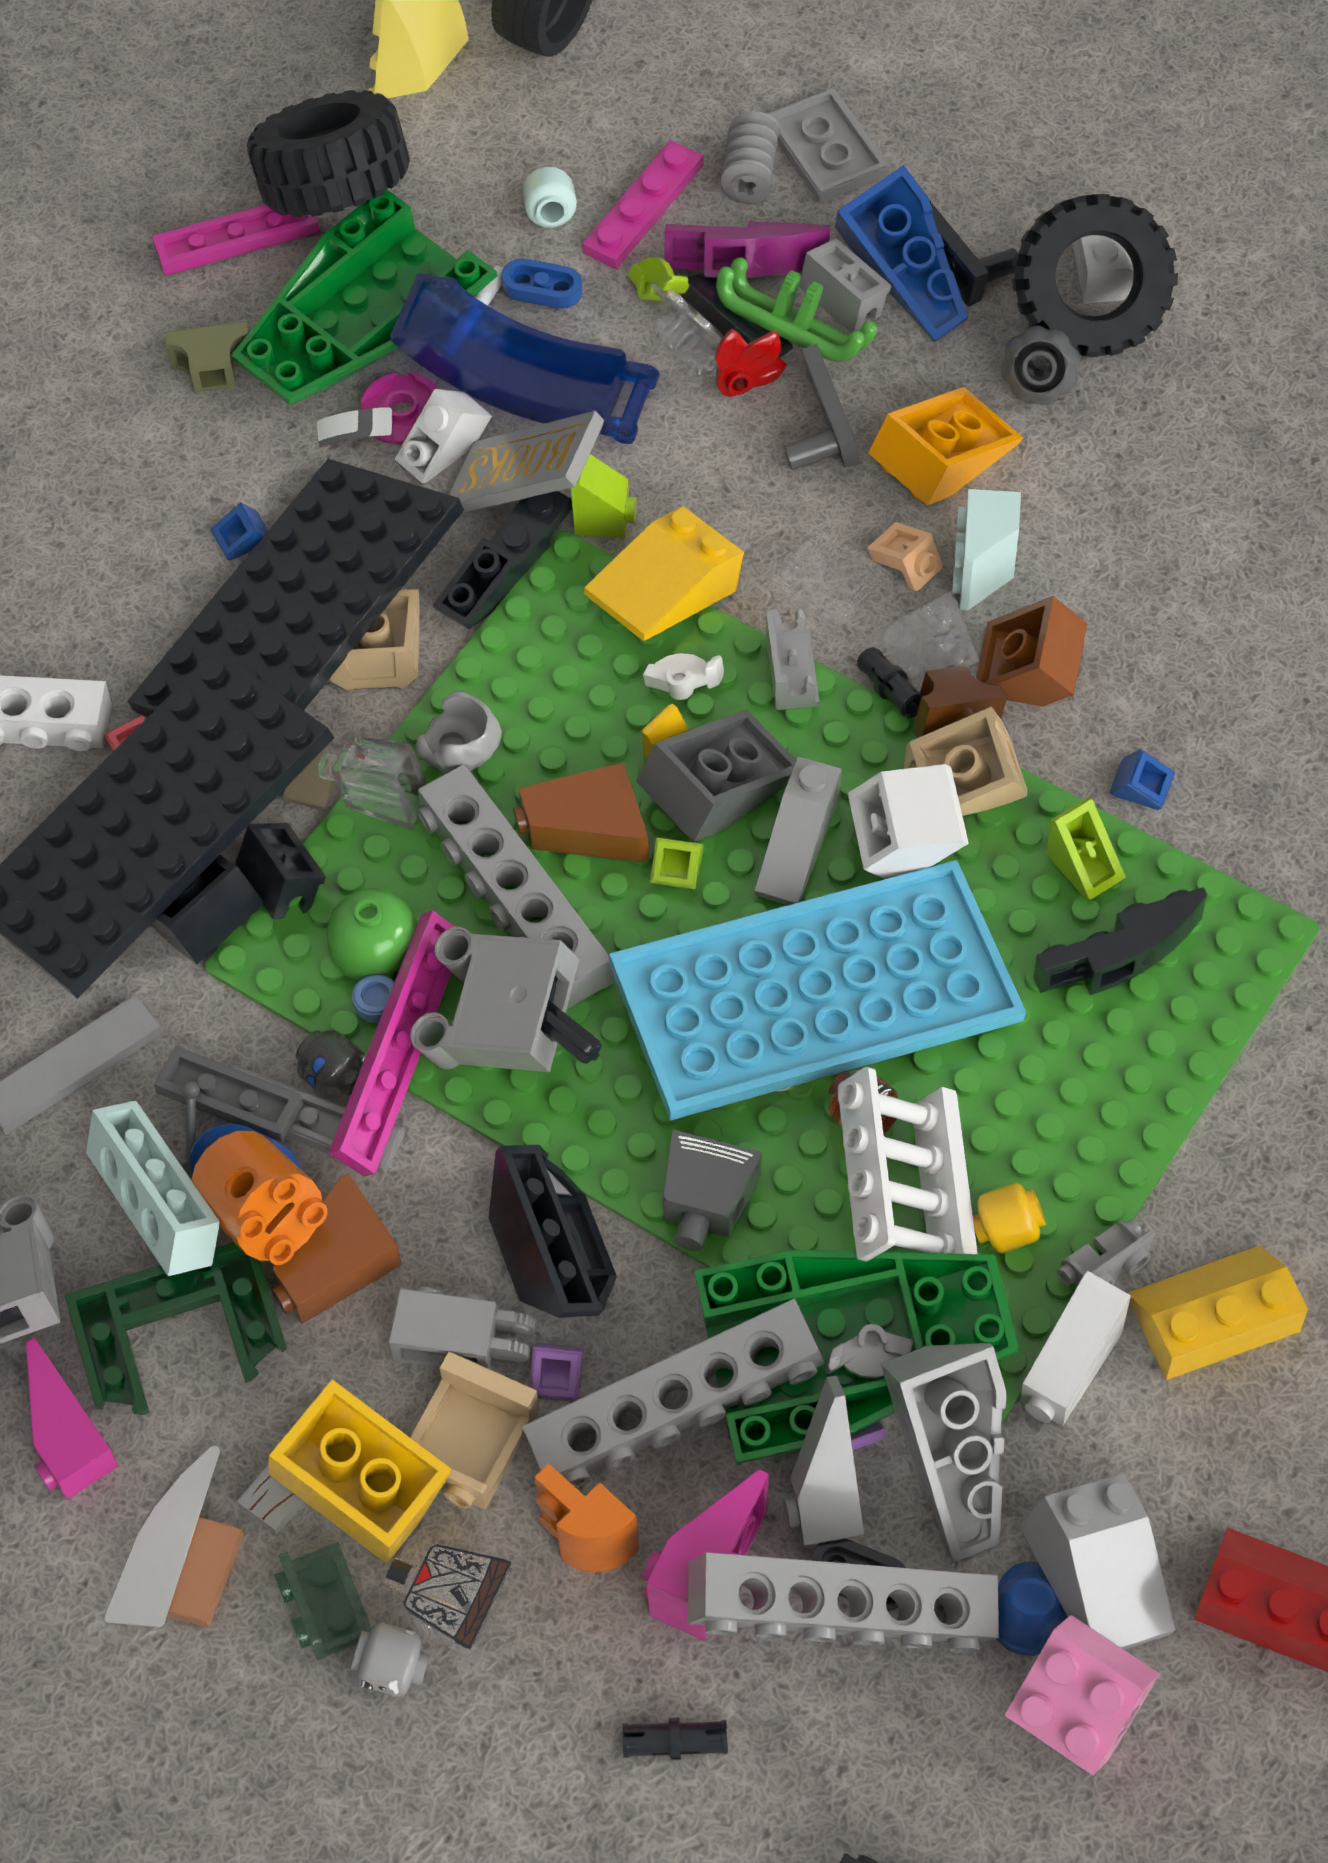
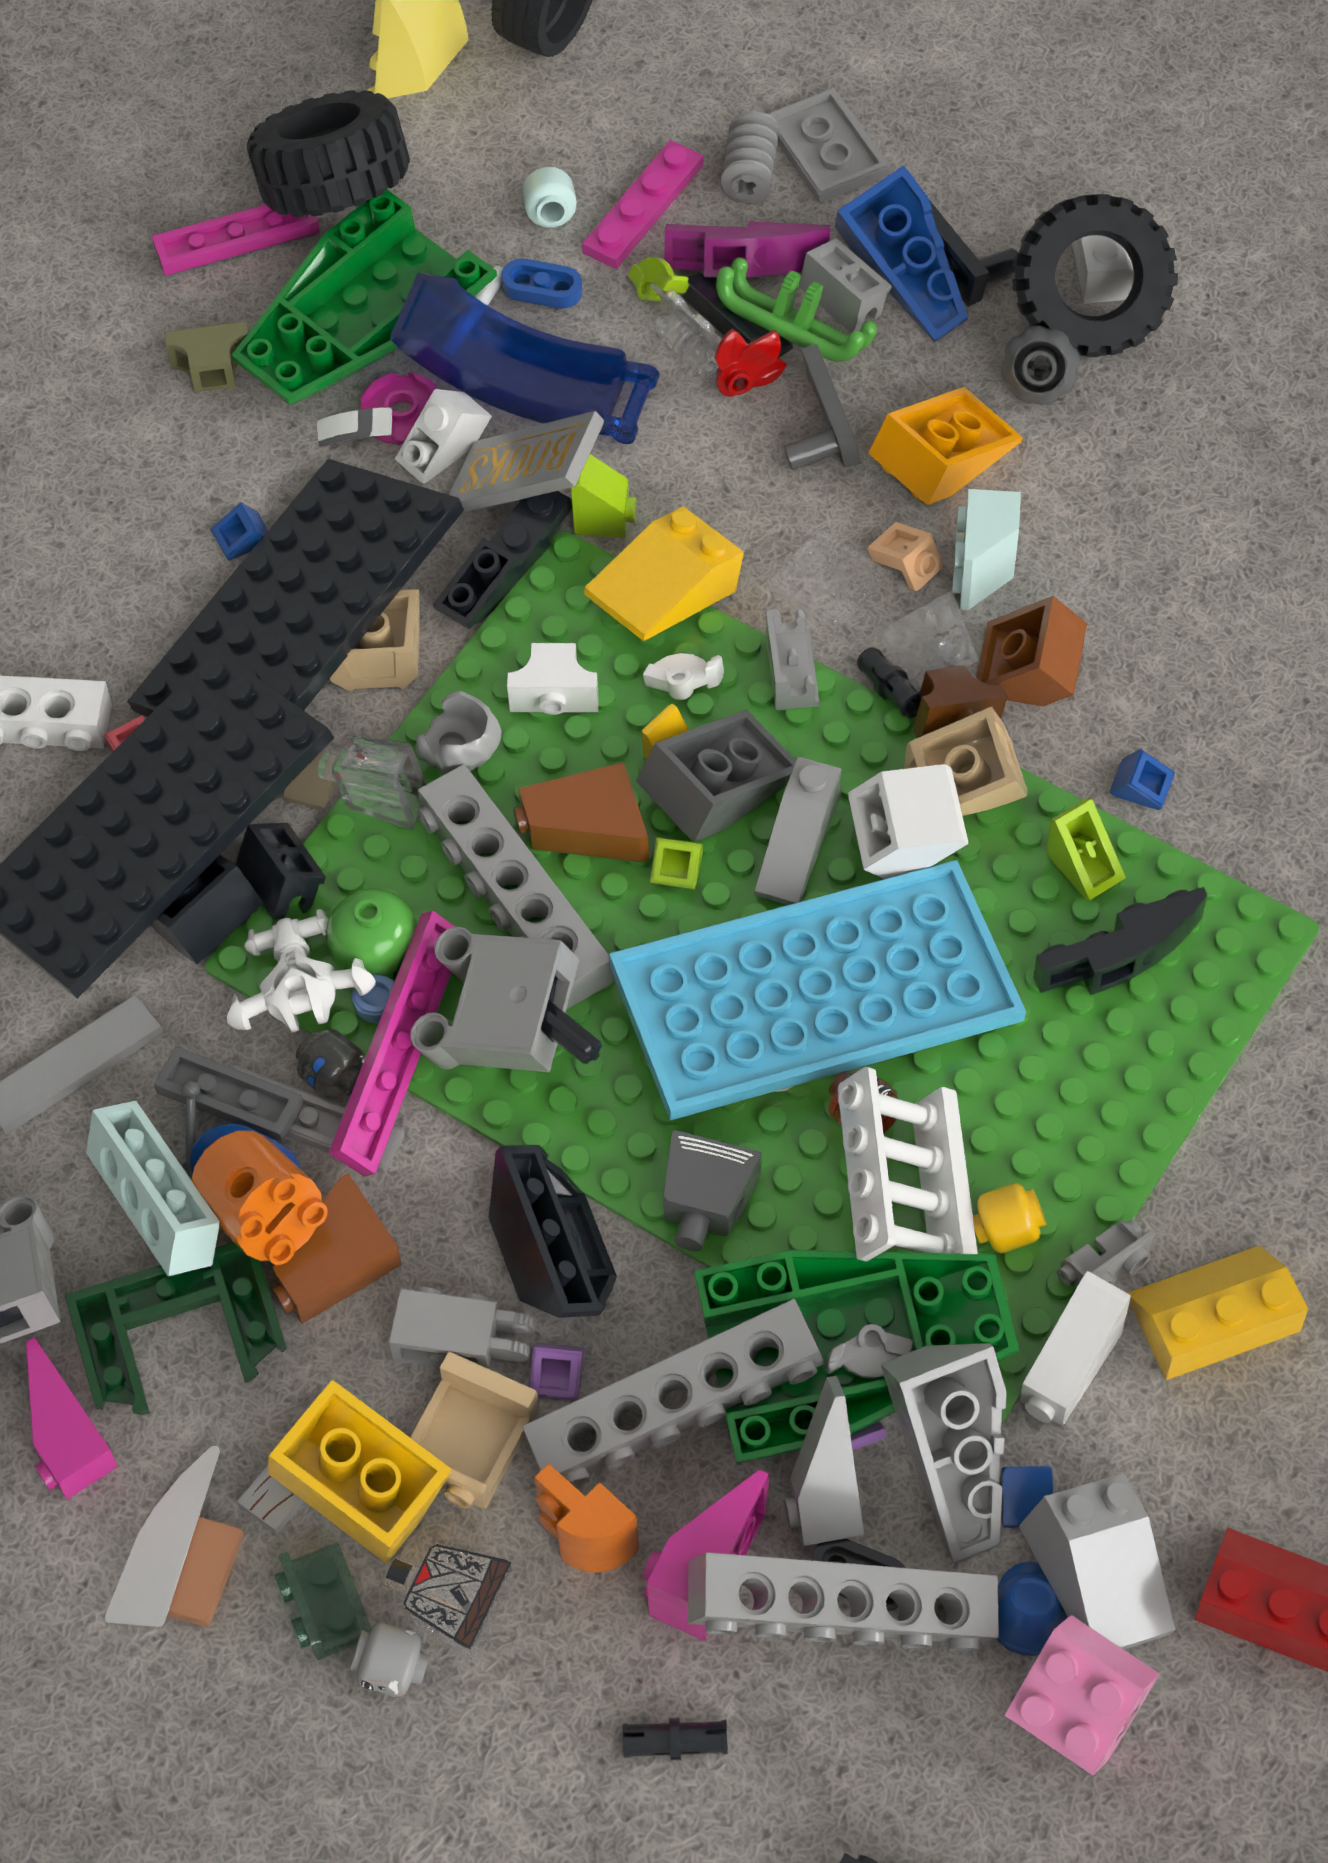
(296, 981): none -> white piece
(553, 682): none -> white brick
(1022, 1491): none -> blue slope

